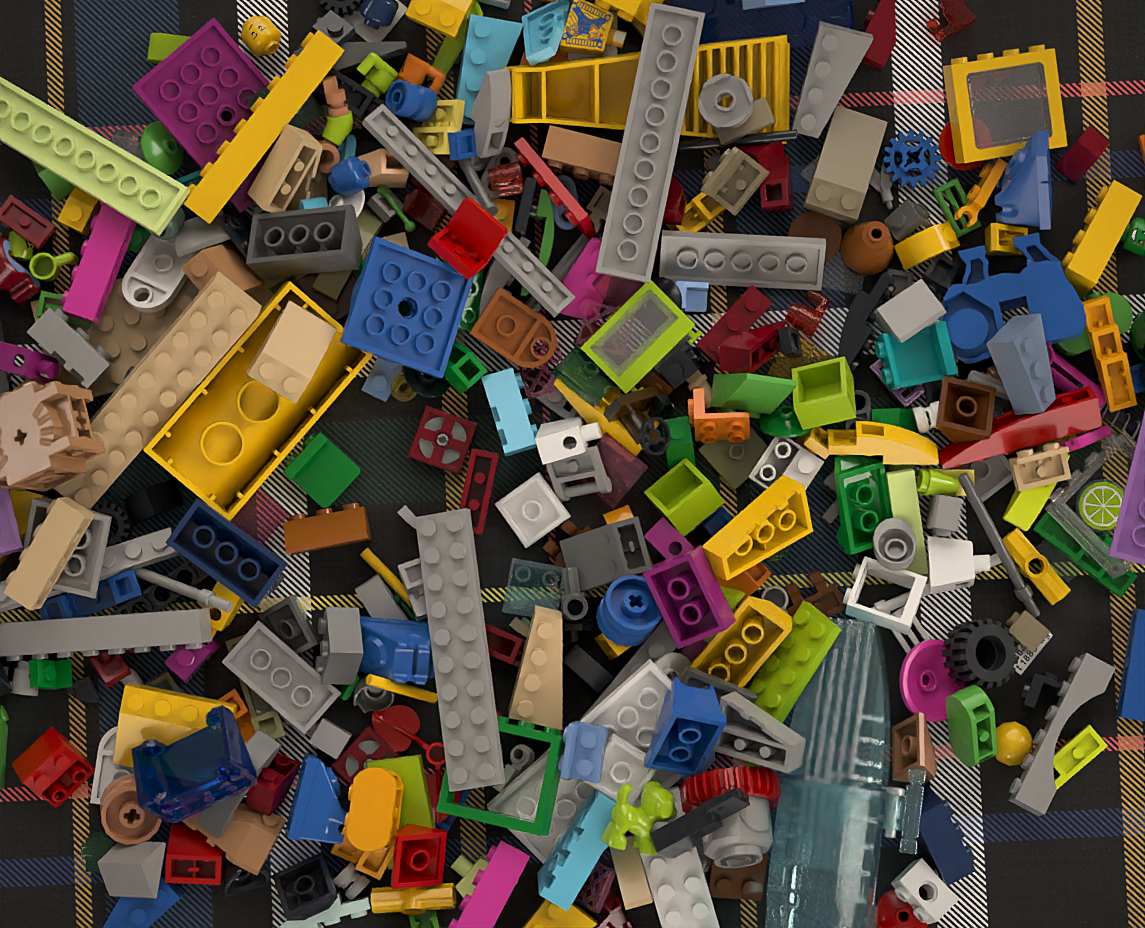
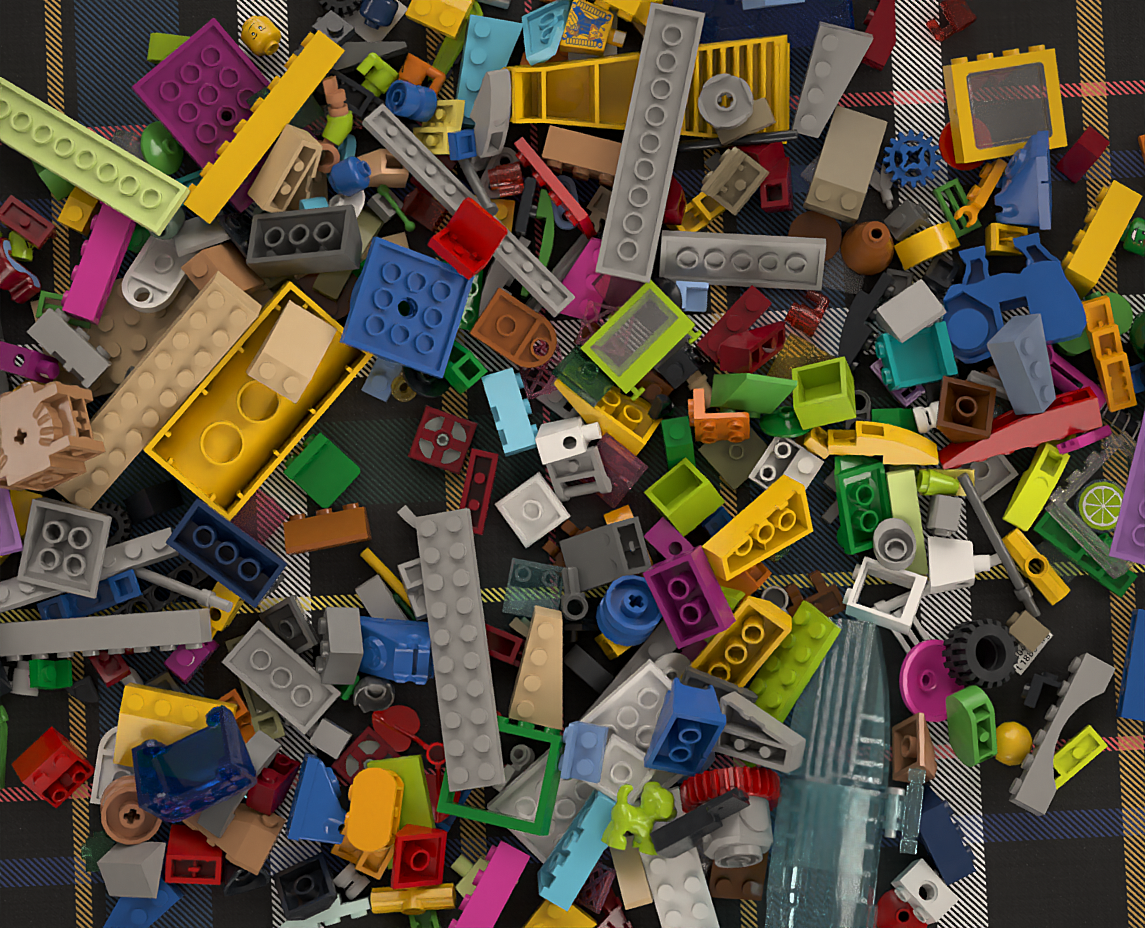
(47, 267): lime piece -> none
(48, 553): tan brick -> none
(401, 688): yellow bar -> none
(630, 410): dark brown piece -> none
(789, 342): black plate -> none
(1041, 467): tan bracket -> none

